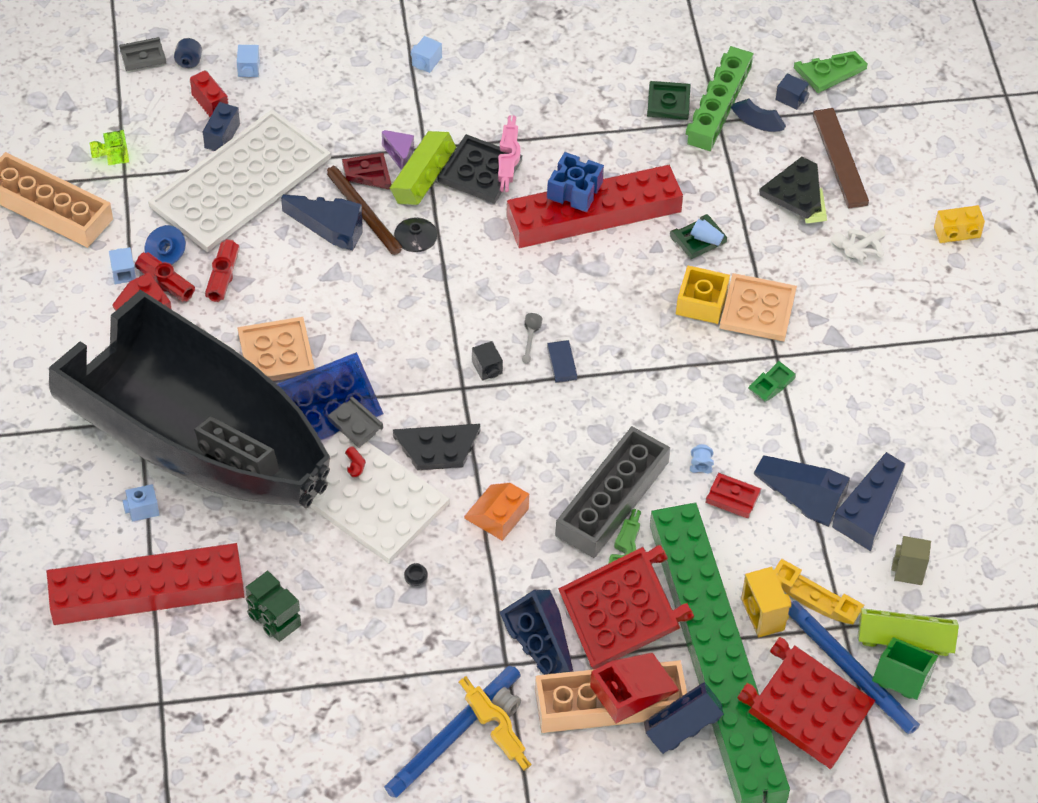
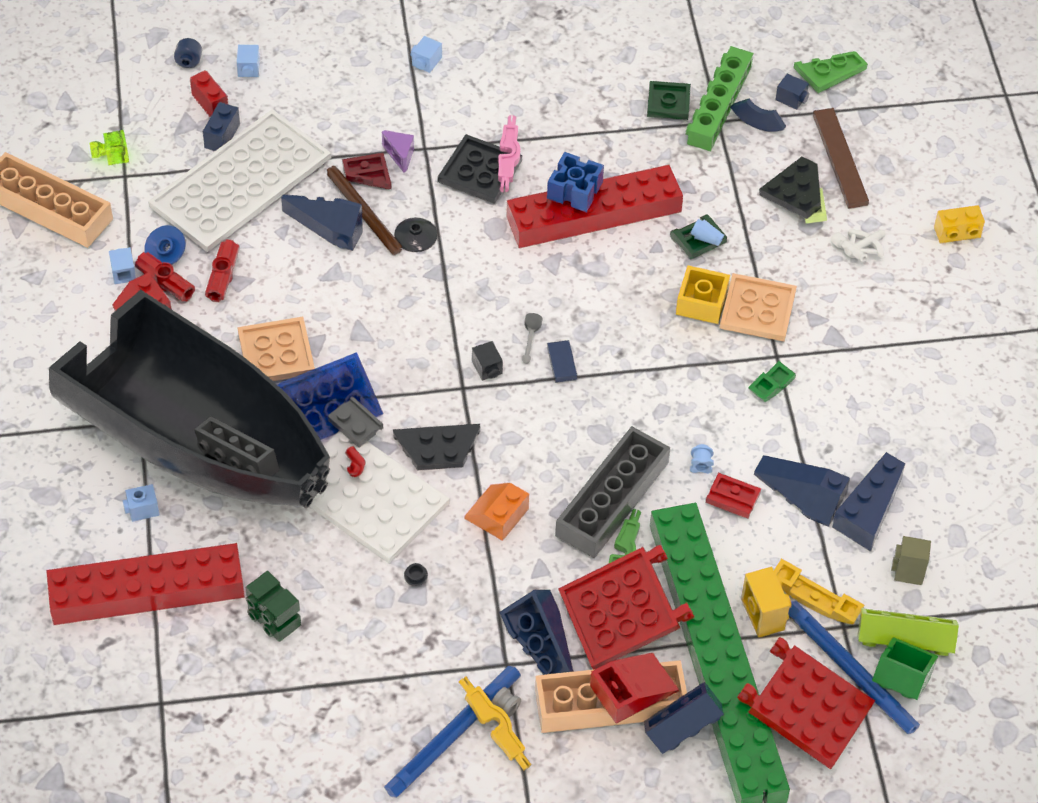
(142, 54): dark grey plate -> none
(423, 167): lime brick -> none

